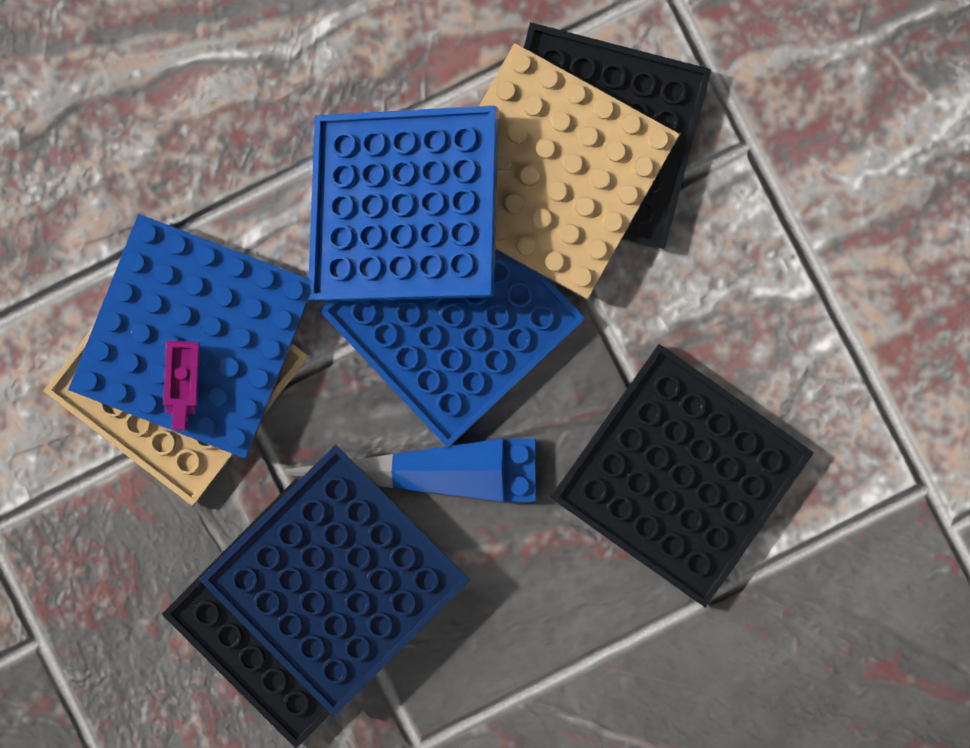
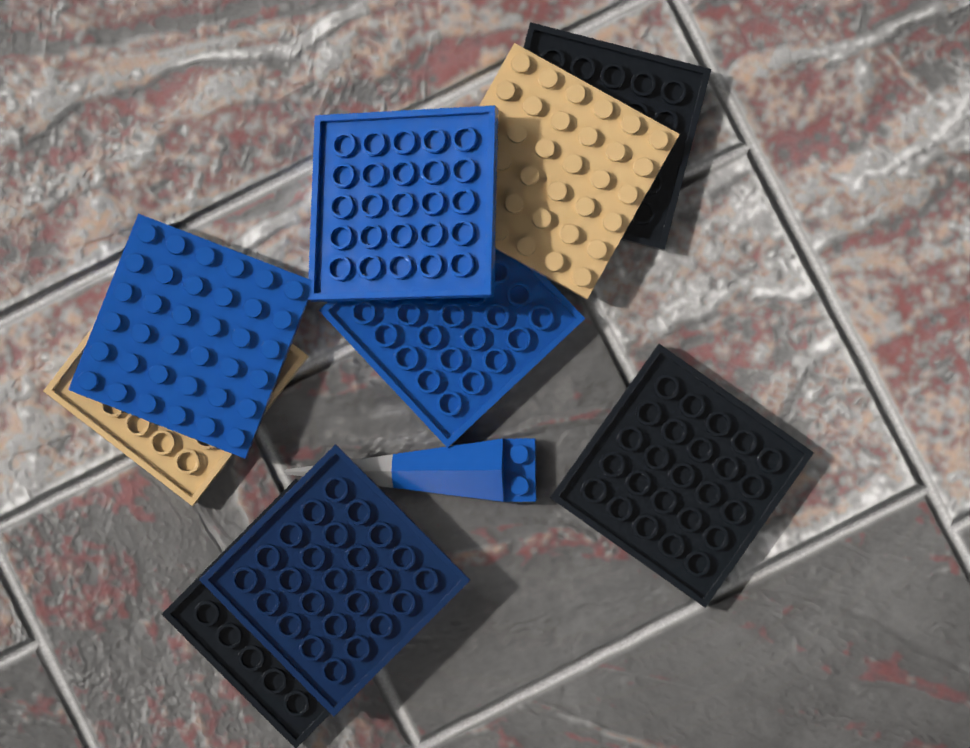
(181, 381): magenta hinge -> none

